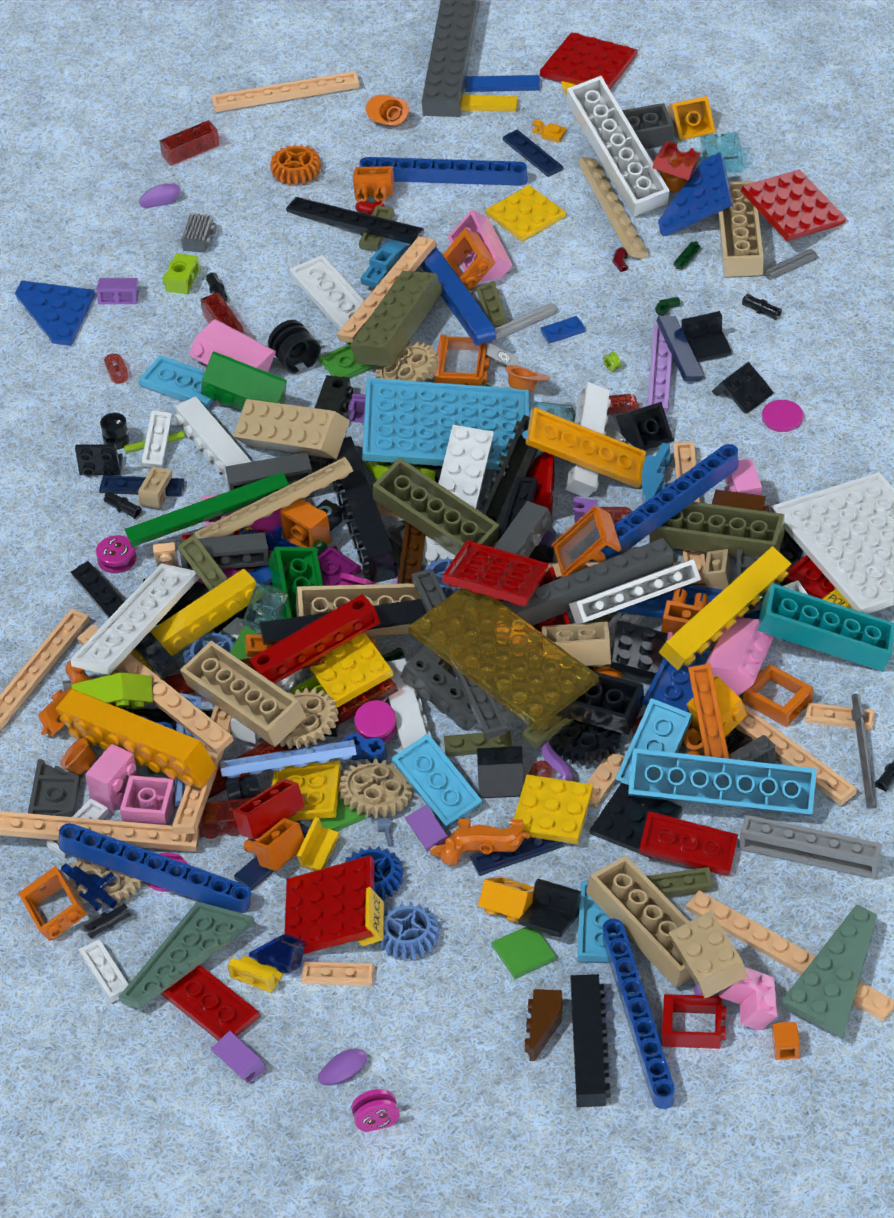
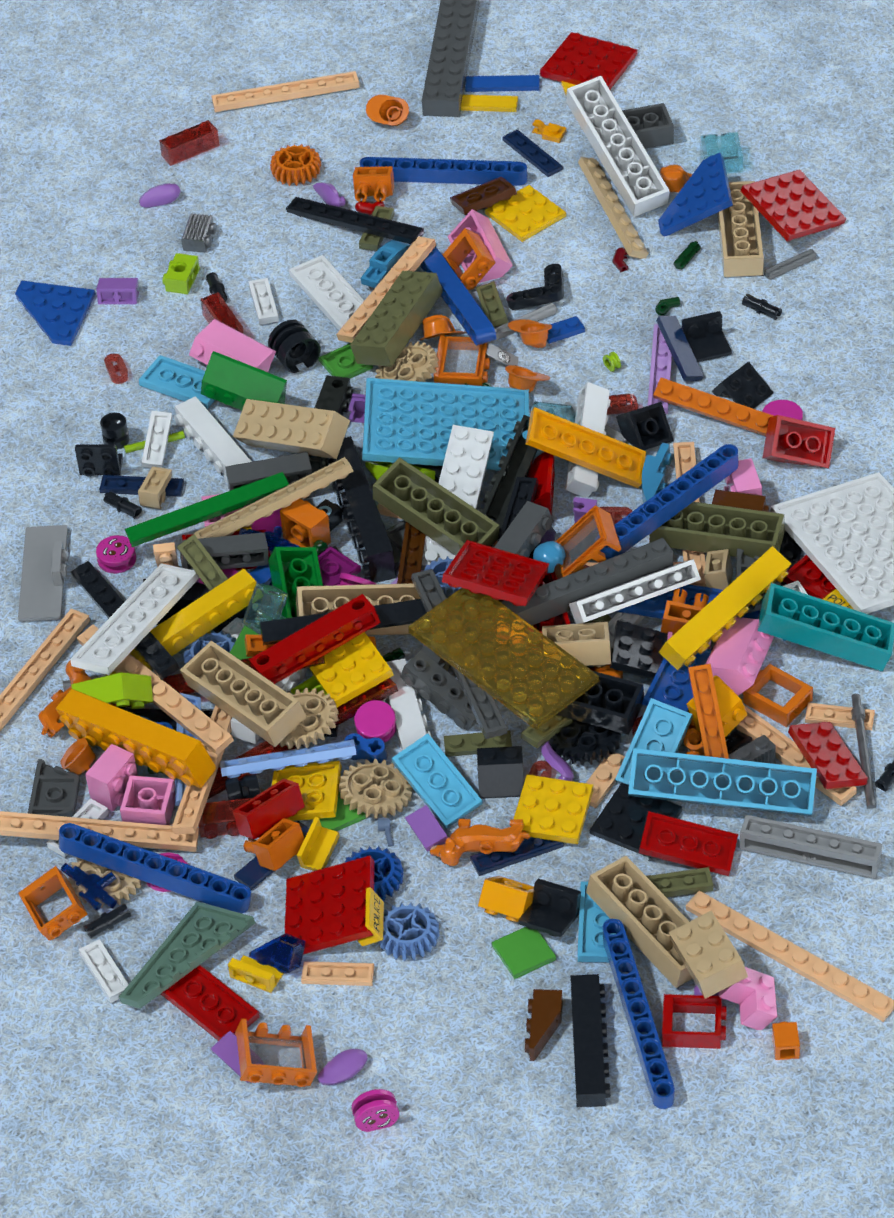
(43, 573): none -> light grey bracket
(263, 301): none -> white plate
(276, 1057): none -> orange window
(329, 194): none -> medium lavender arm
(437, 325): none -> orange piece
(483, 195): none -> reddish brown plate
(531, 332): none -> orange piece
(551, 291): none -> black beam
(551, 553): none -> dark azure hair
(675, 162): red gear -> none
(692, 118): light orange slope -> none
(712, 406): none -> orange plate
(798, 442): none -> red slope
(828, 755): none -> red plate
(831, 980): sand green wing -> none

